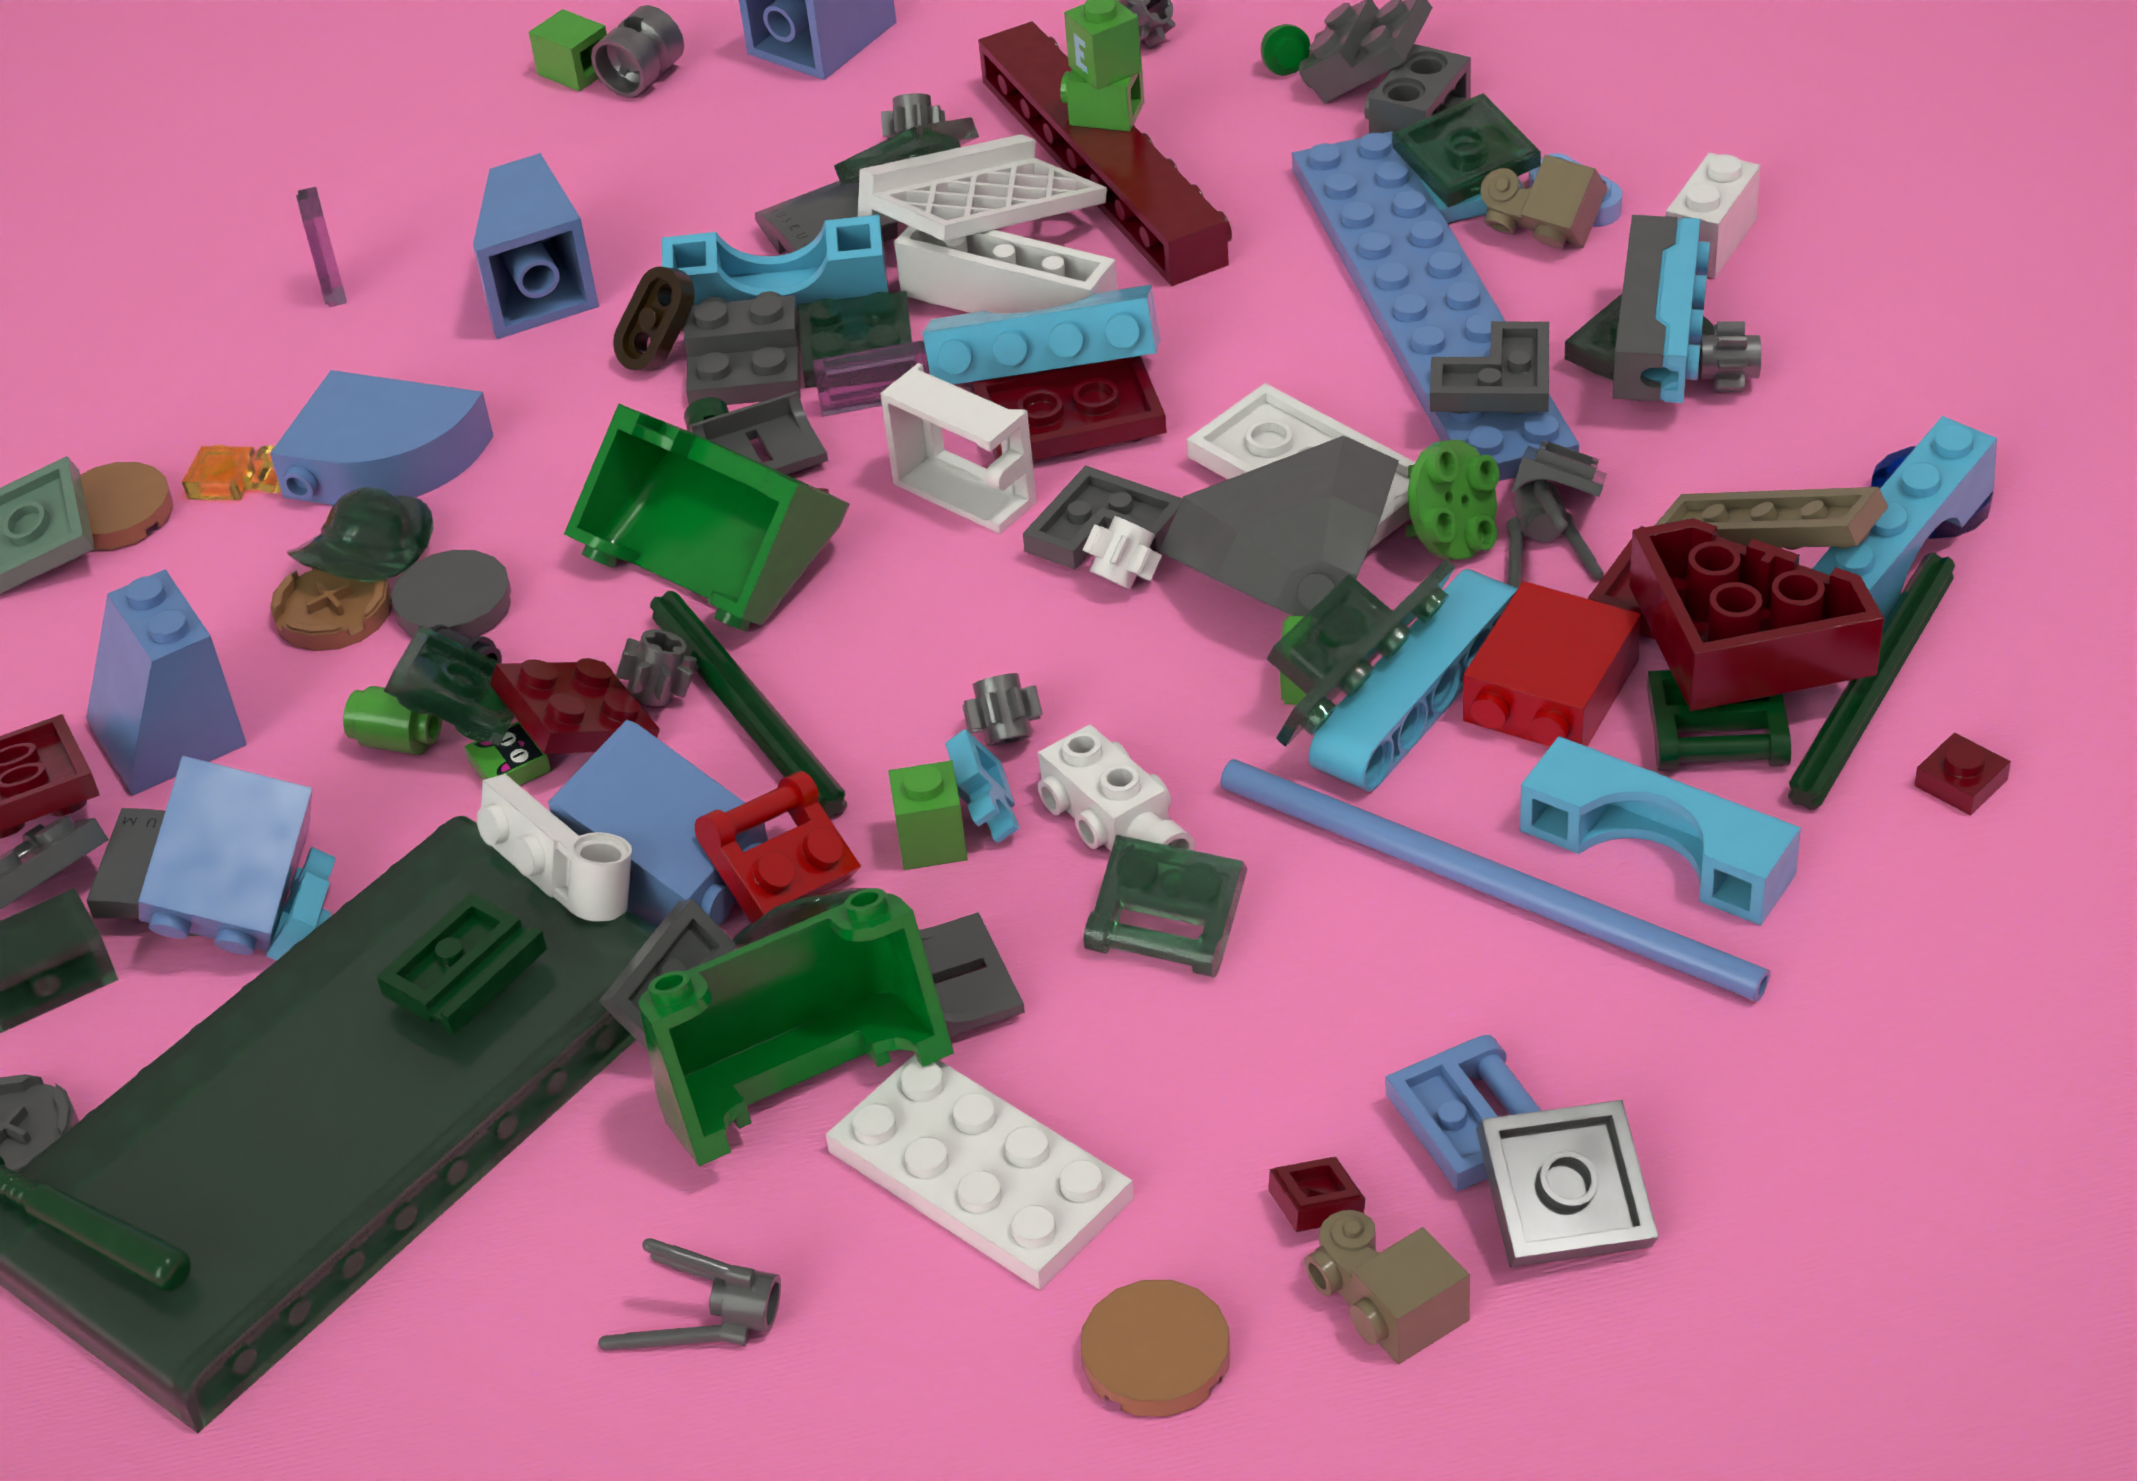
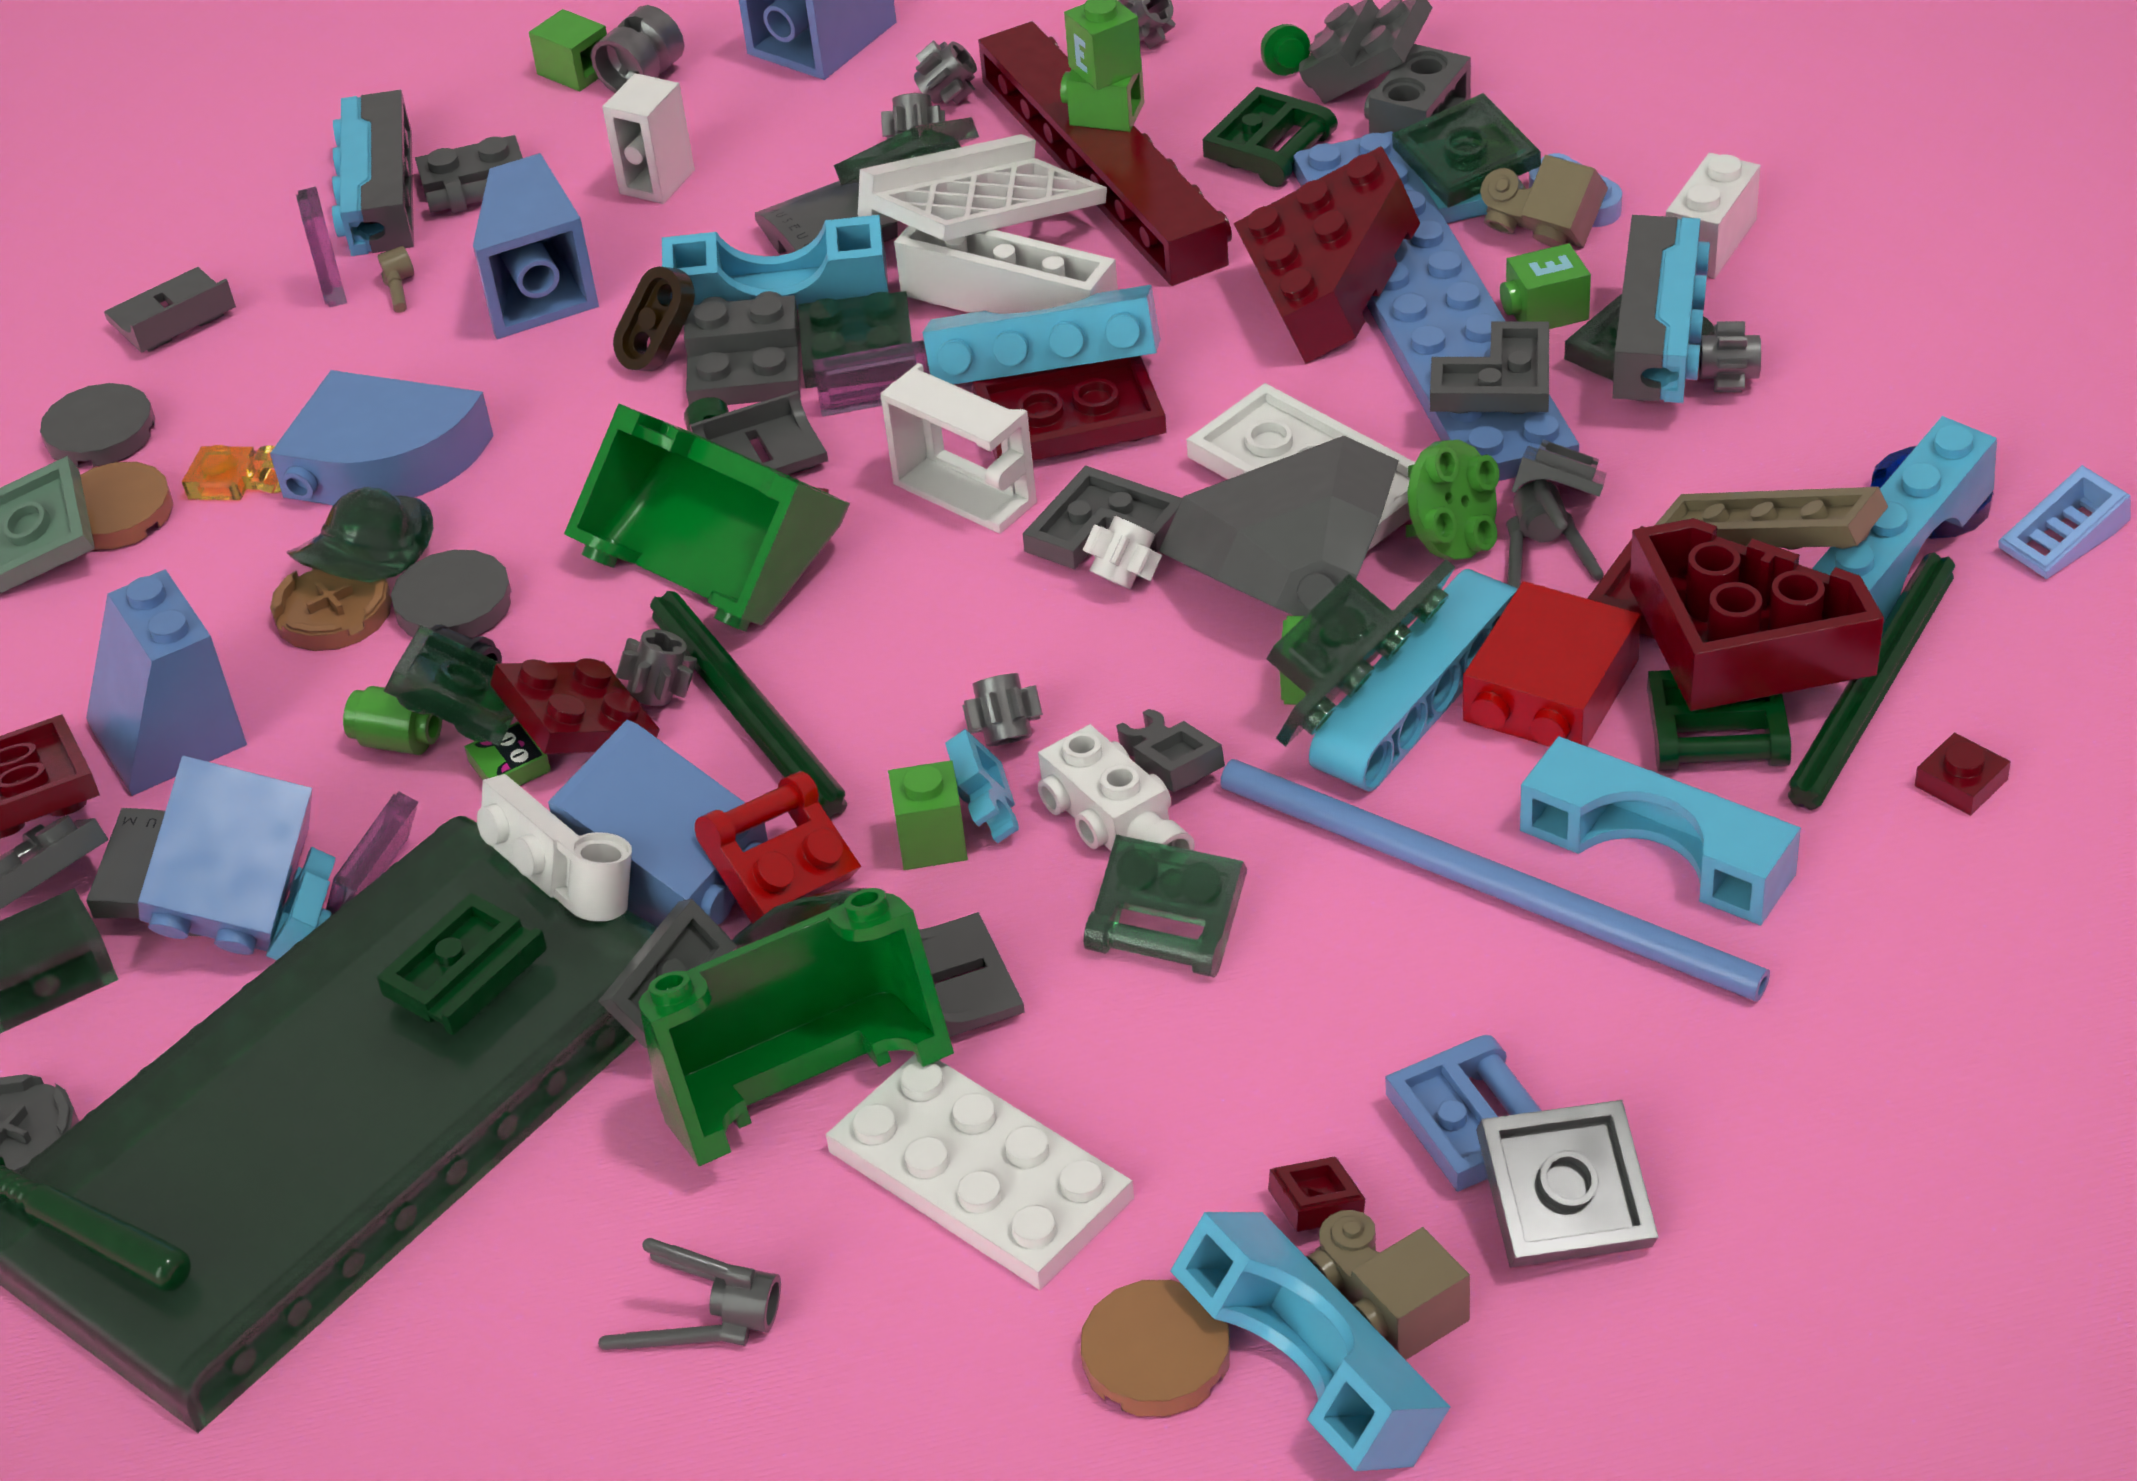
(98, 424): none -> dark grey tile
(192, 301): none -> dark grey piece
(373, 173): none -> piece
(374, 851): none -> clear purple tile
(396, 267): none -> dark tan hand
(460, 174): none -> dark grey plate
(648, 138): none -> brick
(945, 72): none -> flat silver gear
(1174, 754): none -> dark grey plate
(1258, 124): none -> dark green plate
(1331, 249): none -> dark red brick
(1368, 1395): none -> medium azure arch
(1547, 287): none -> bright green brick
(2084, 489): none -> light blue slope

